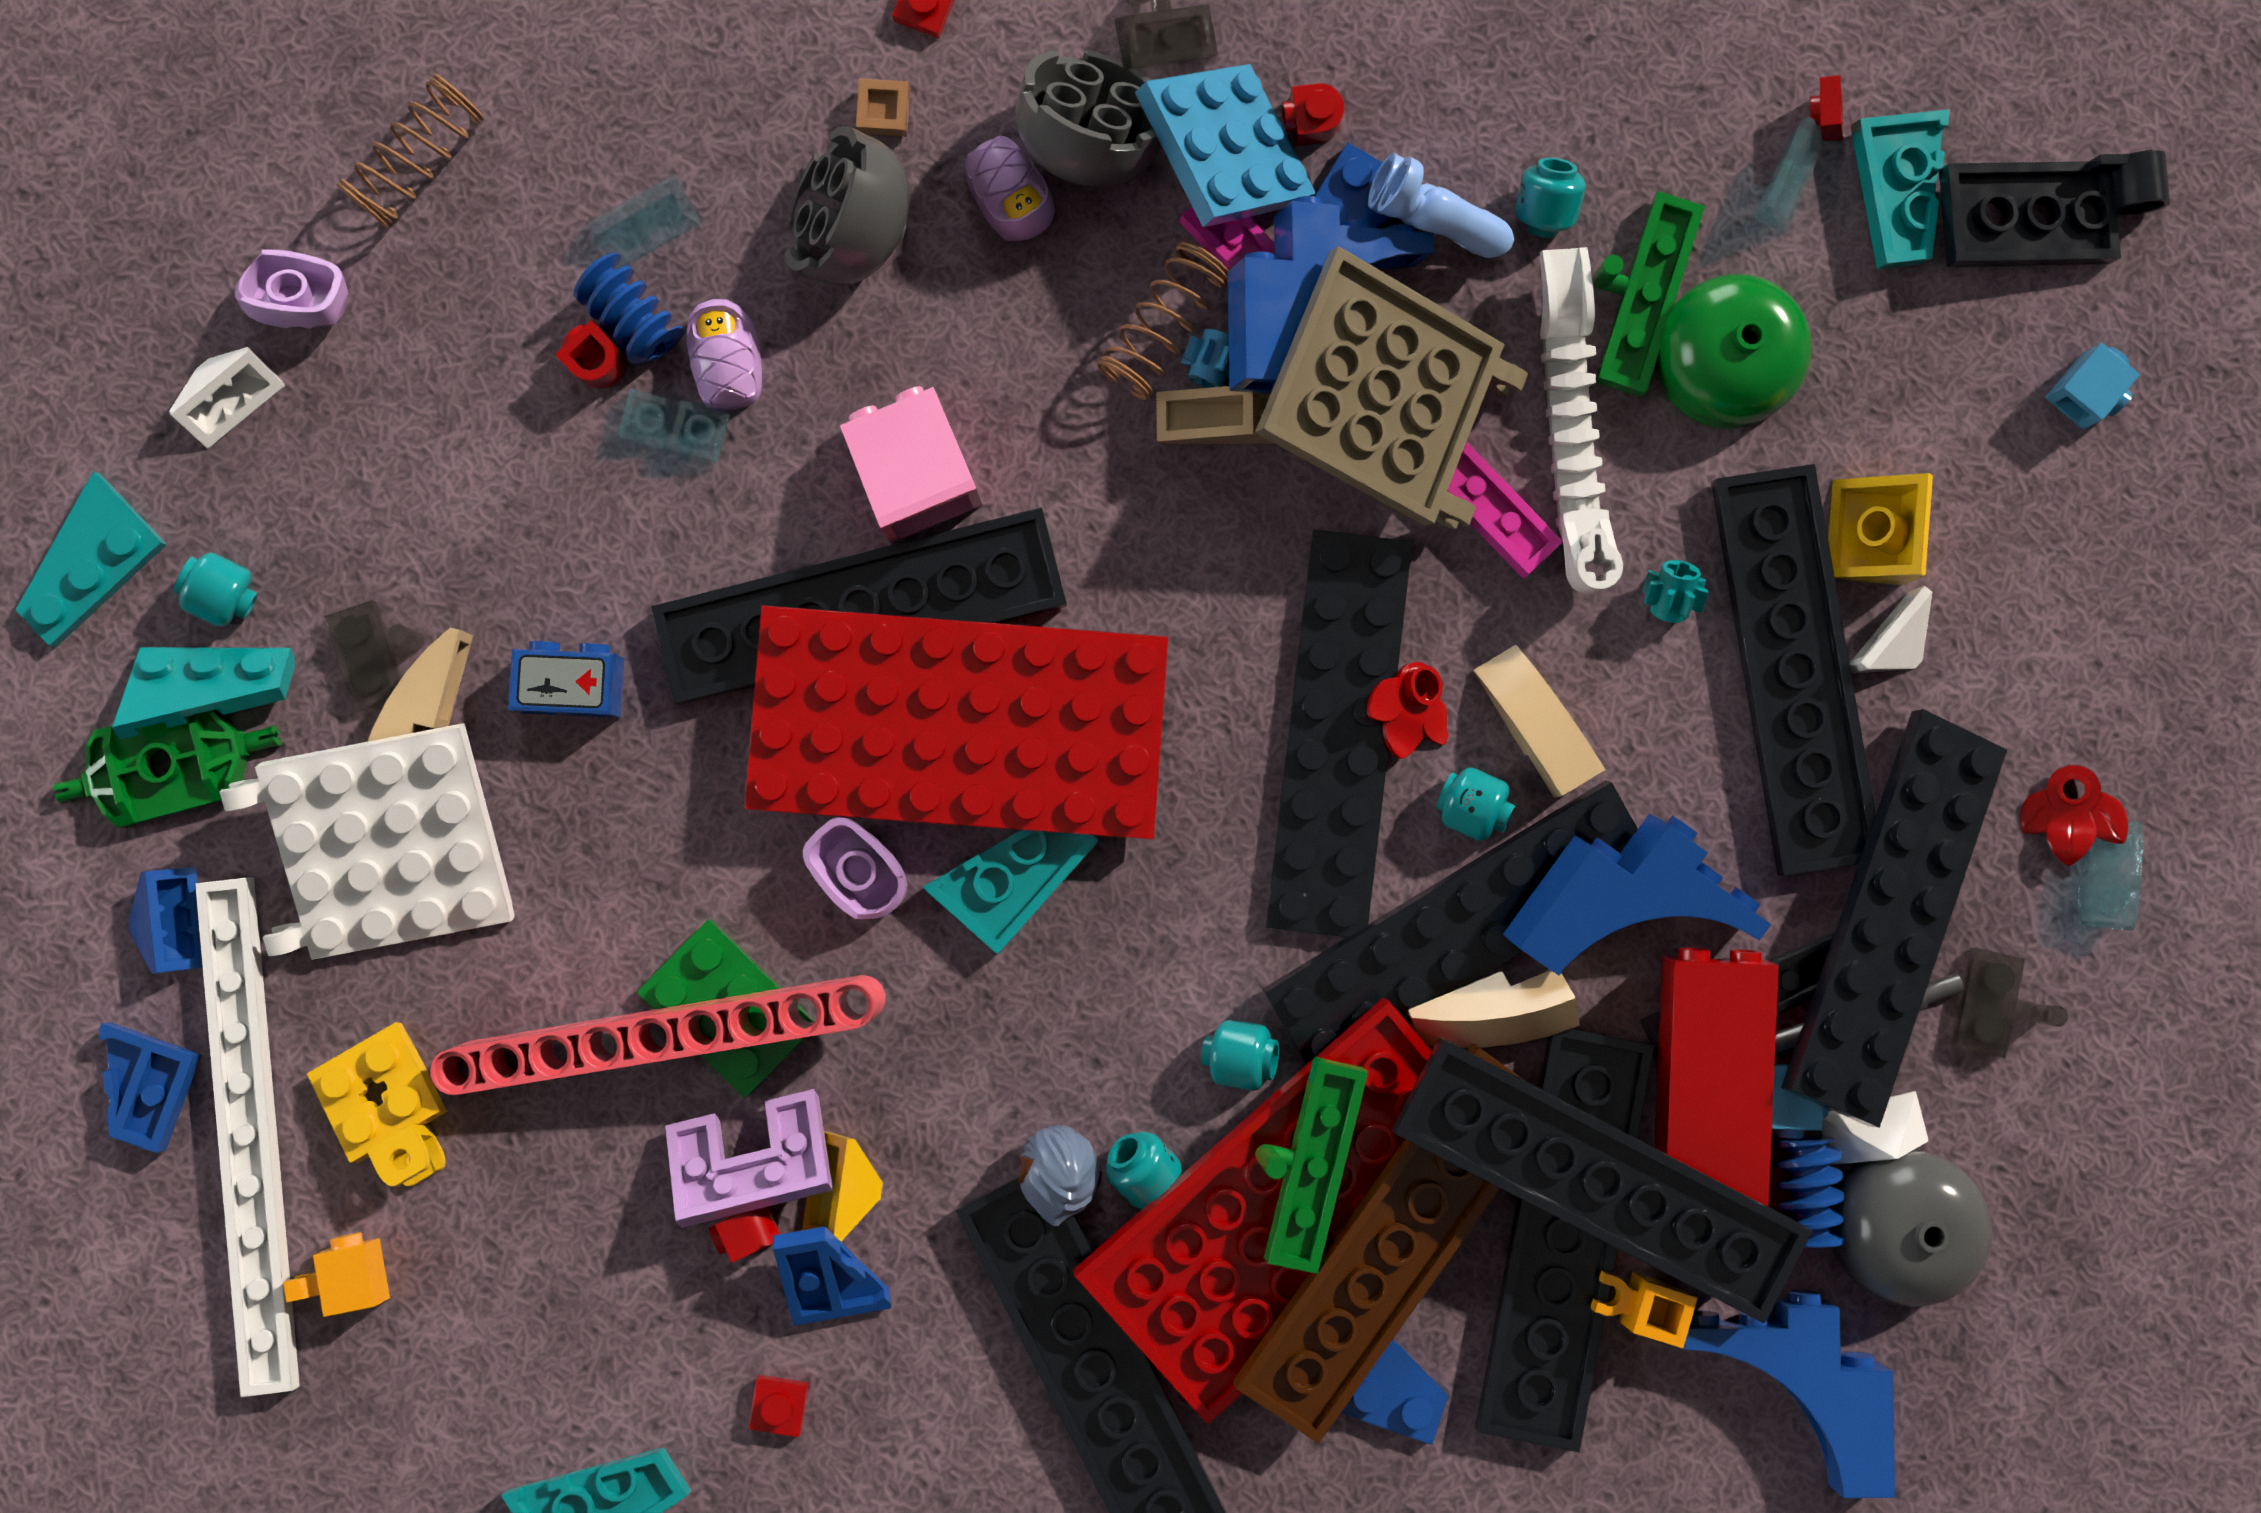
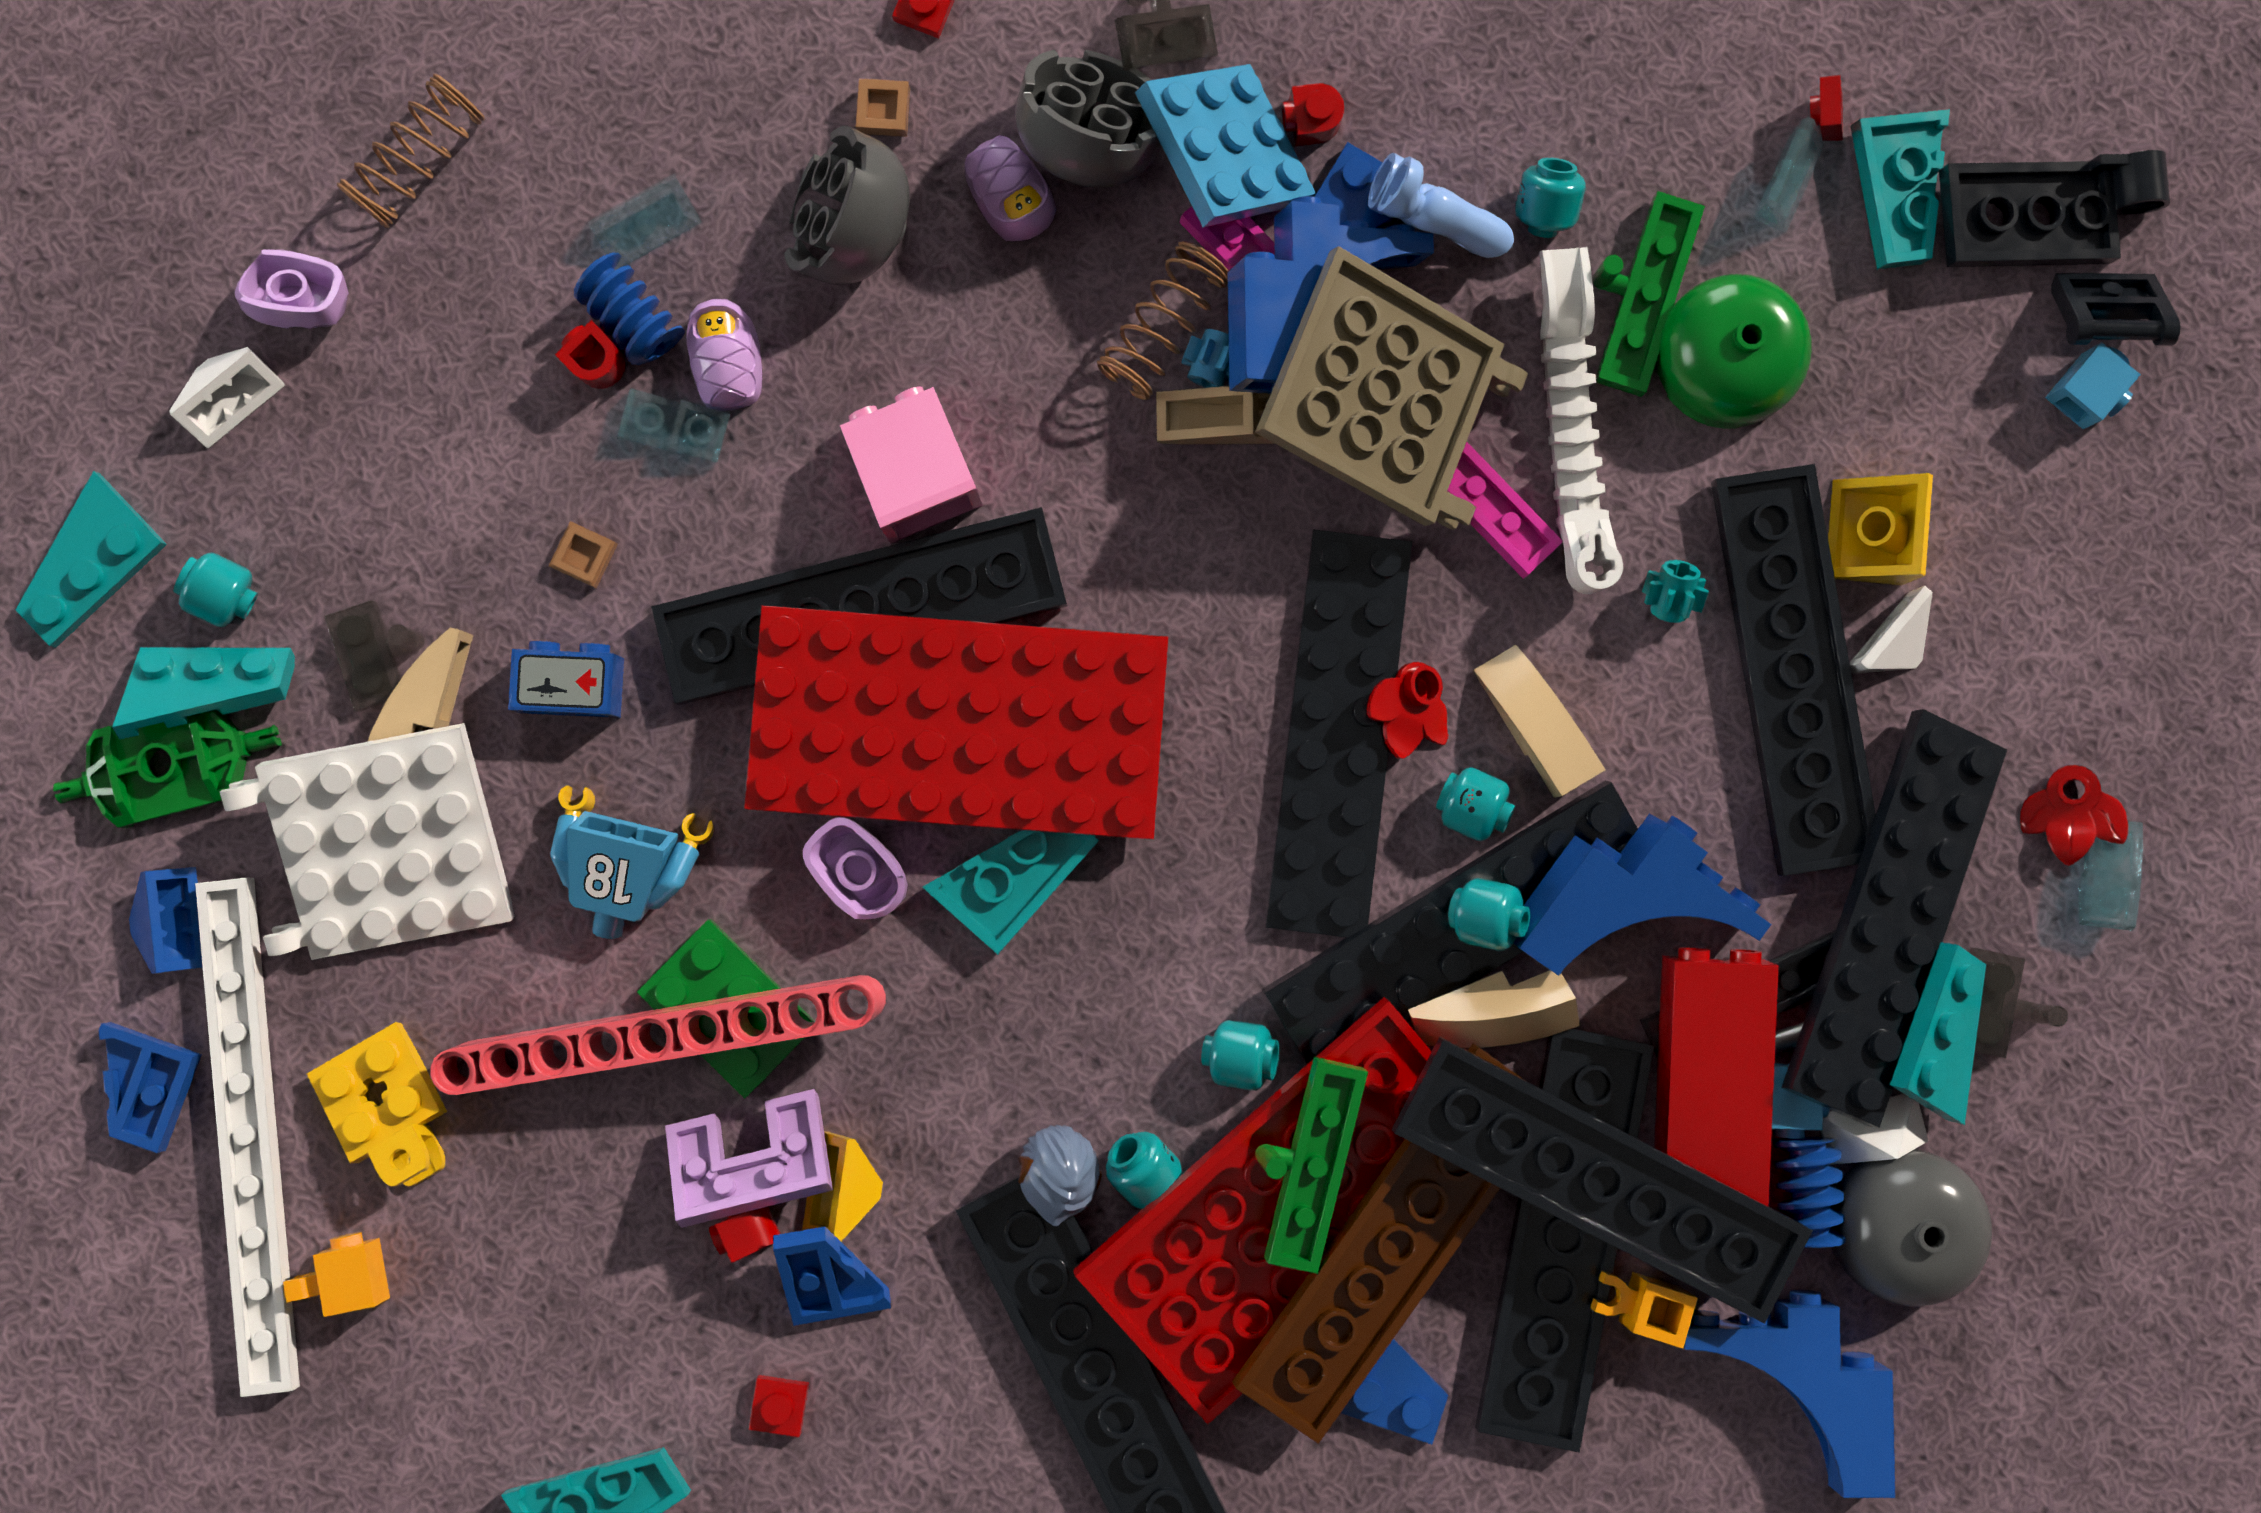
(583, 554): none -> medium nougat tile
(619, 864): none -> dark azure torso
(1488, 914): none -> teal head
(1943, 1035): none -> teal wing
(2115, 296): none -> black plate

